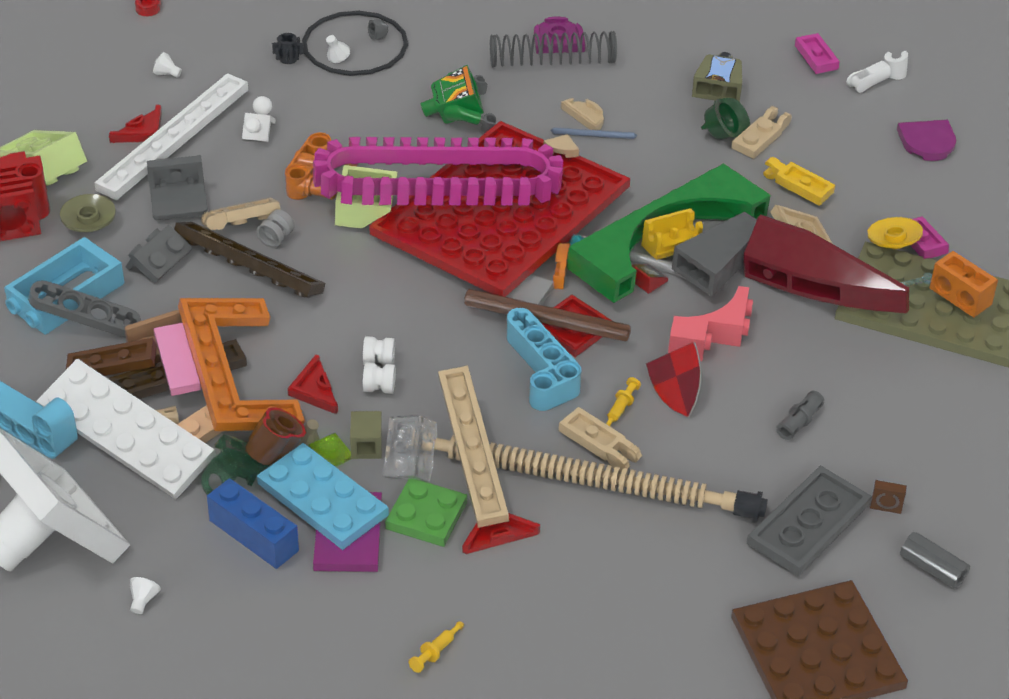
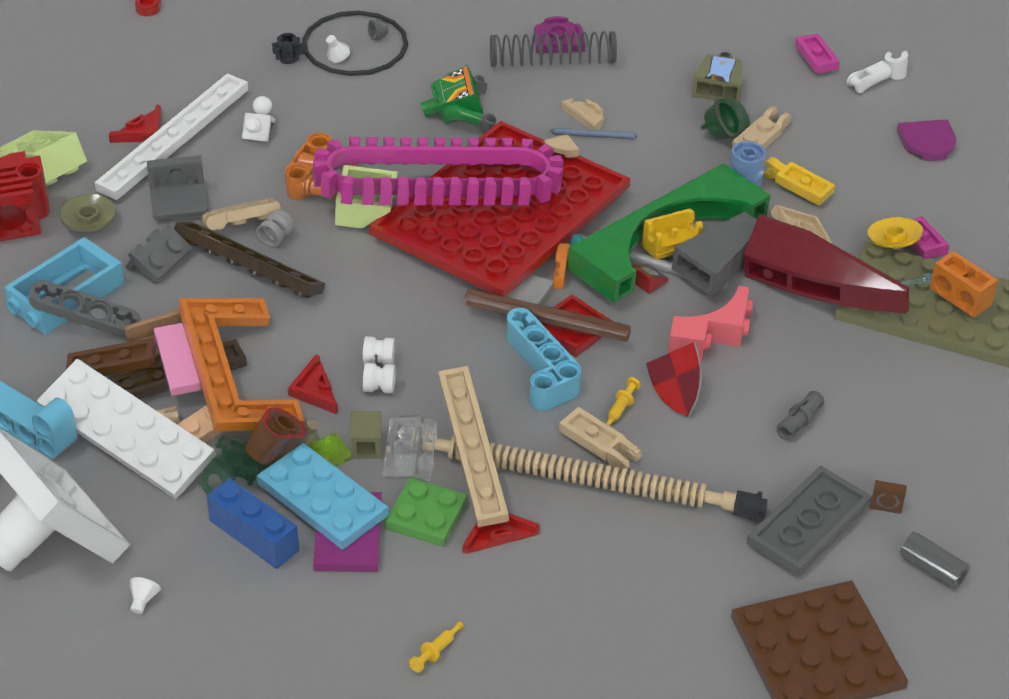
(165, 66): white rock -> none
(749, 161): none -> medium blue wheel

